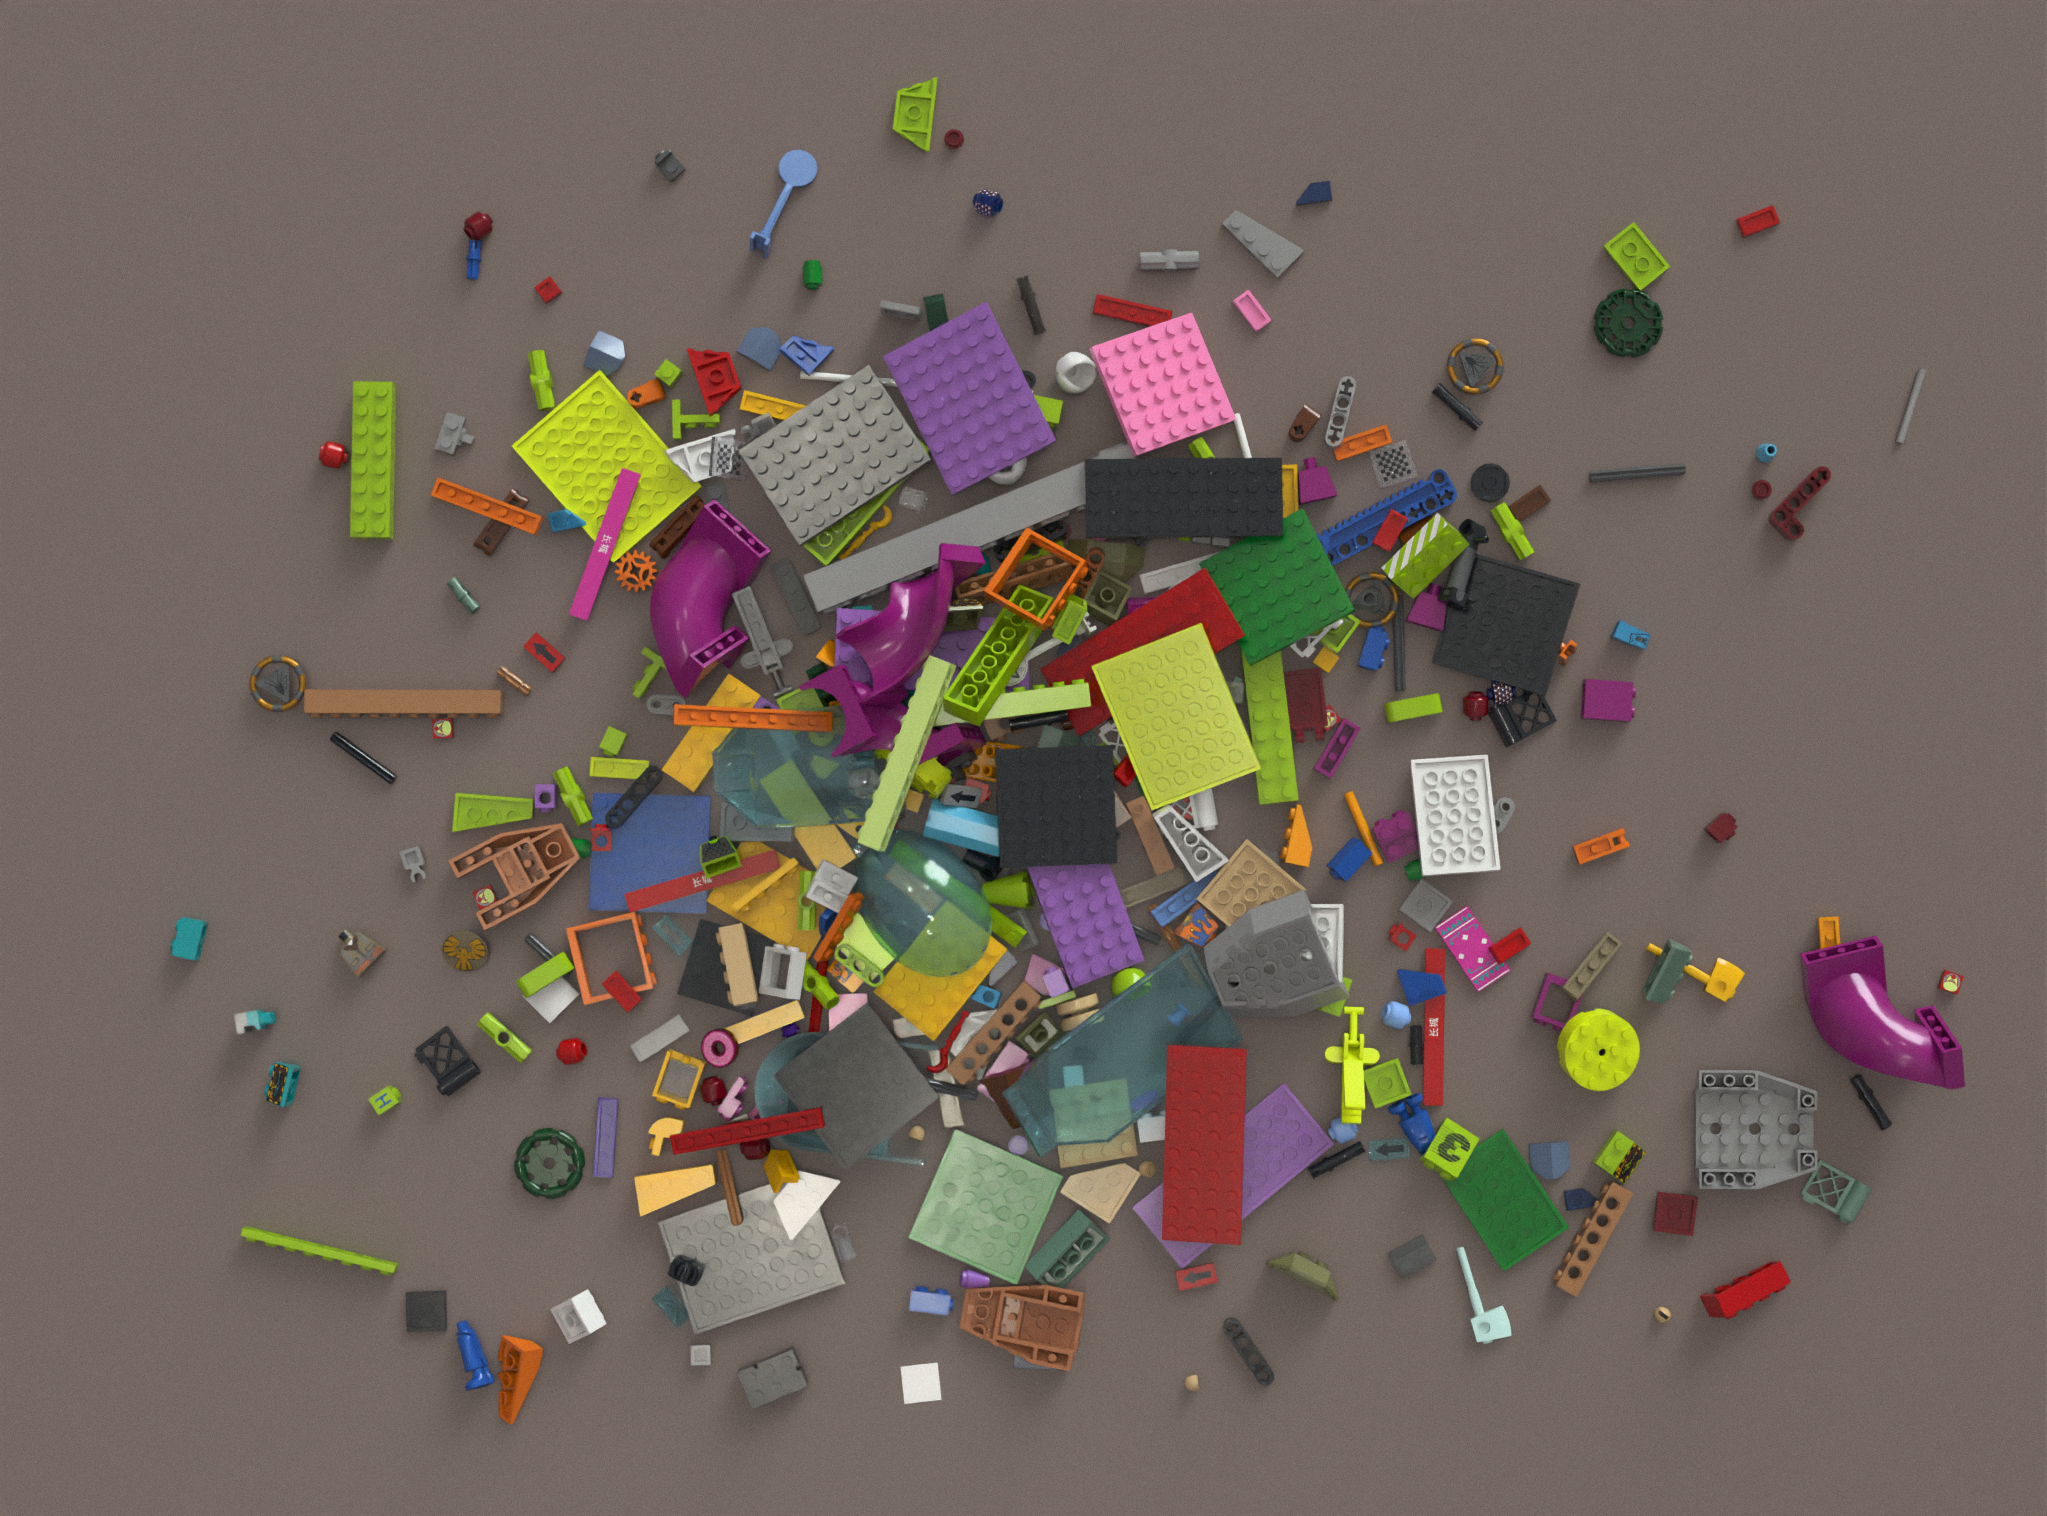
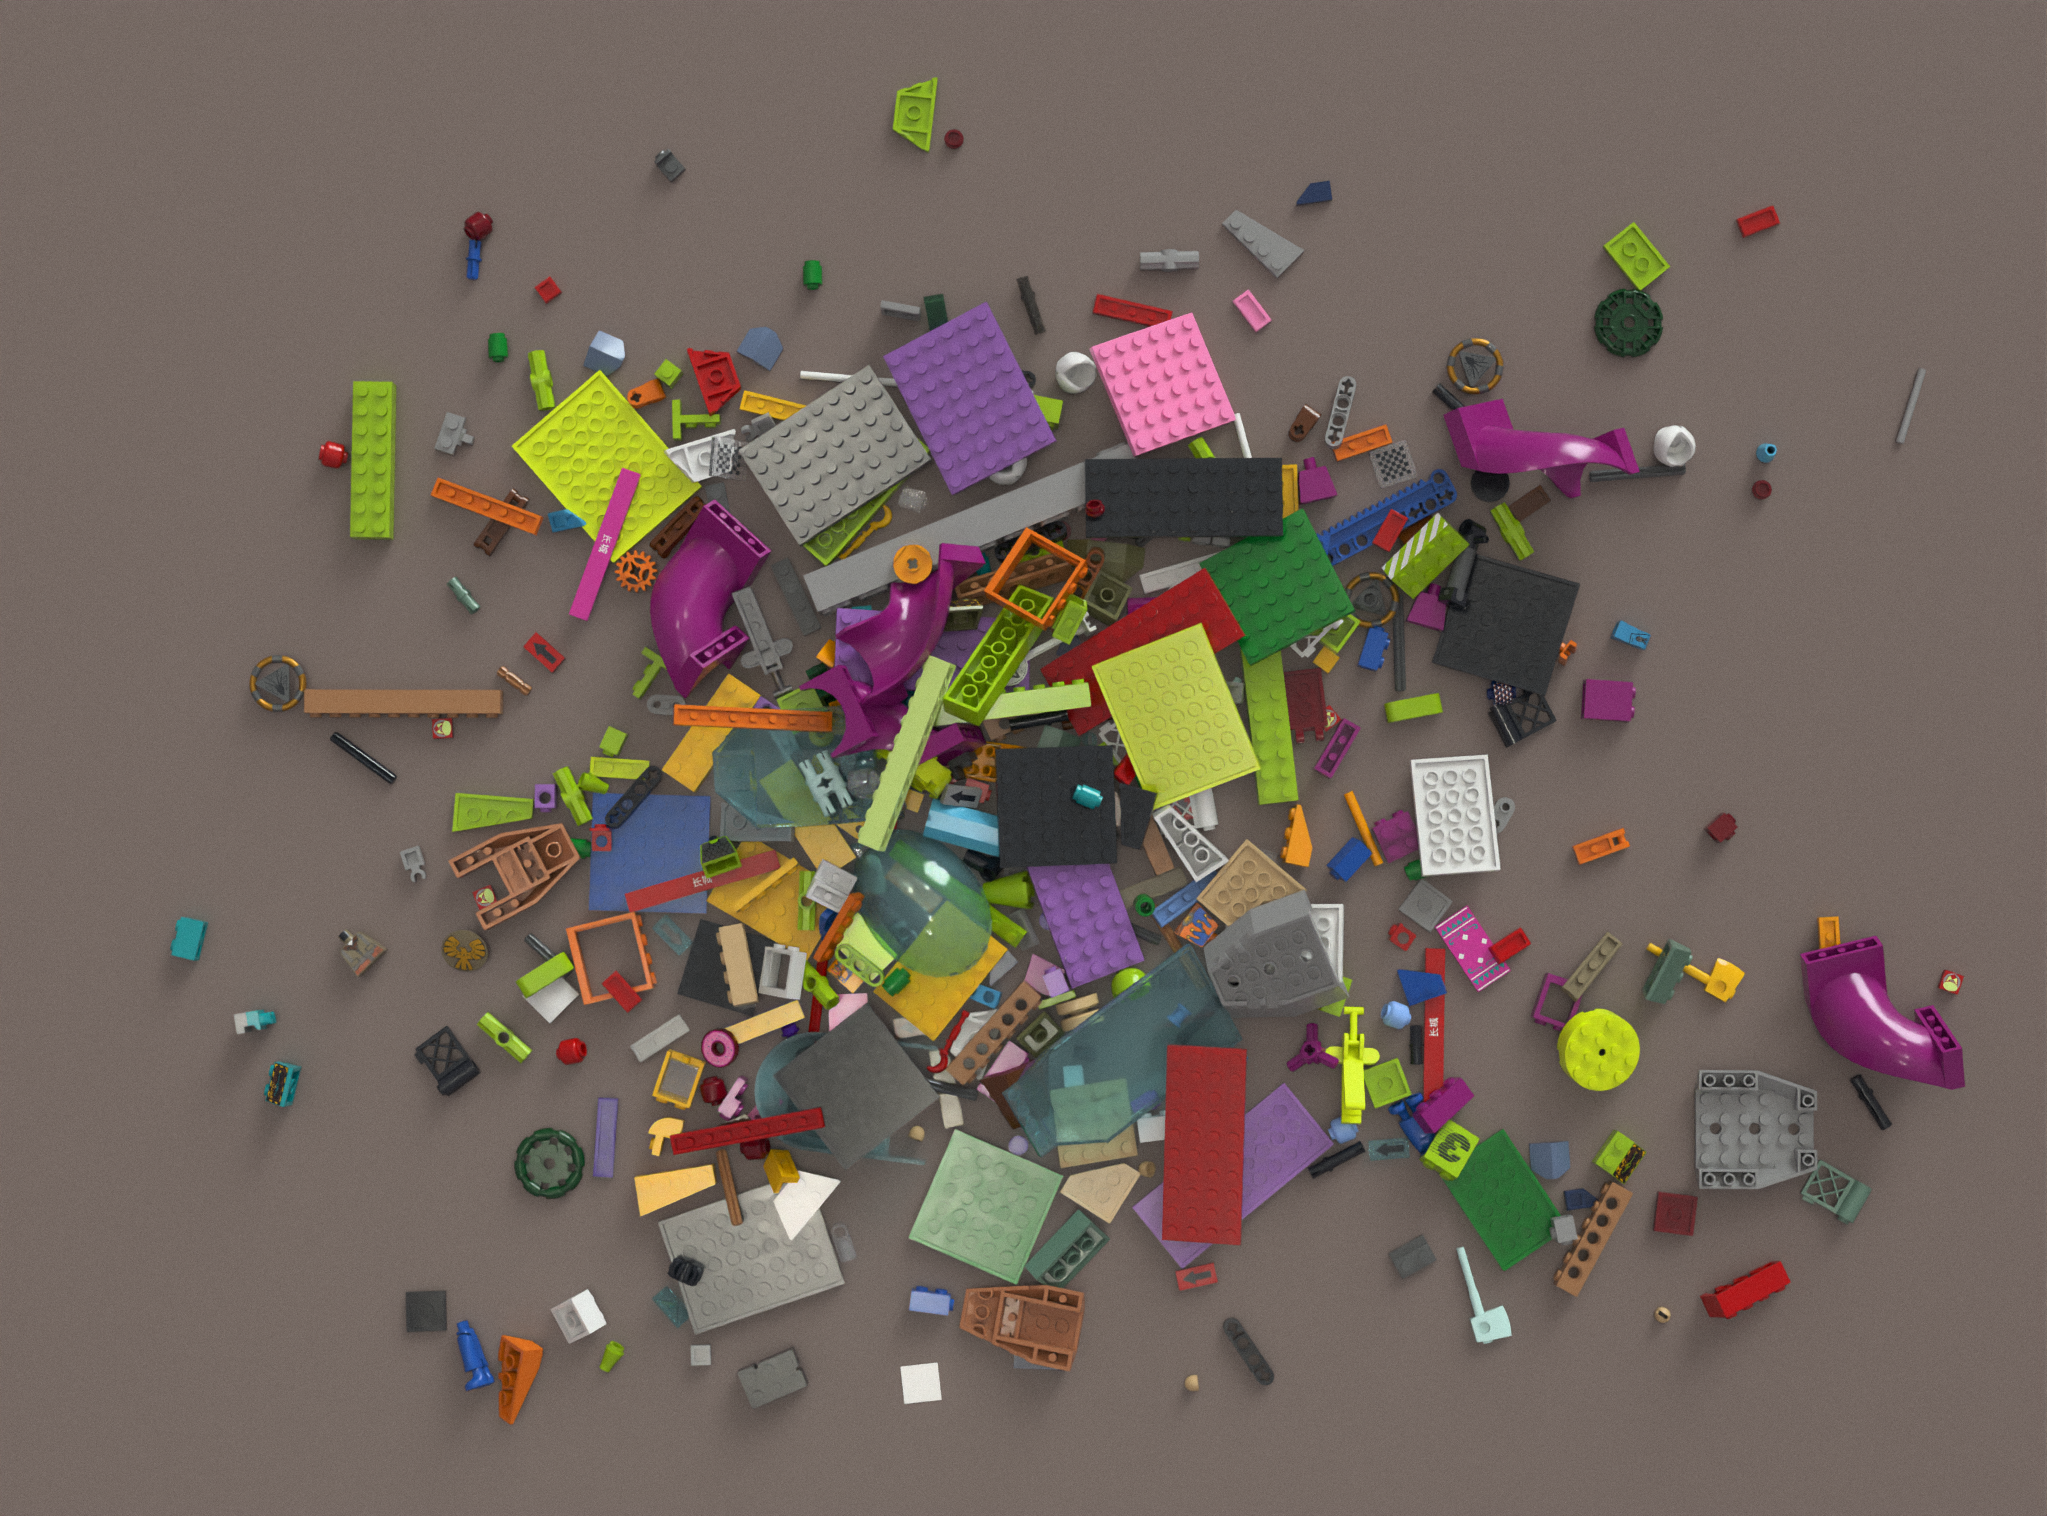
(327, 1253): lime plate -> none
(385, 1099): lime brick -> none
(497, 347): none -> green brick
(591, 783): none -> lime cone
(612, 1354): none -> lime cone
(796, 170): medium blue piece -> none
(805, 353): wing -> none
(815, 782): none -> light aqua pin
(896, 981): none -> green brick
(913, 575): none -> light orange plate
(973, 1279): medium lavender cone -> none
(988, 202): clear blue head -> none
(1087, 796): none -> teal brick
(1094, 508): none -> dark red plate
(1136, 813): none -> black wing
(1145, 910): none -> green brick
(1306, 1272): olive wedge -> none
(1318, 1056): none -> magenta bush
(1442, 1104): none -> magenta brick
(1475, 705): dark red head -> none
(1491, 445): none -> magenta piece
(1563, 1229): none -> light grey brick
(1674, 445): none -> white piece
(1801, 499): dark red beam -> none

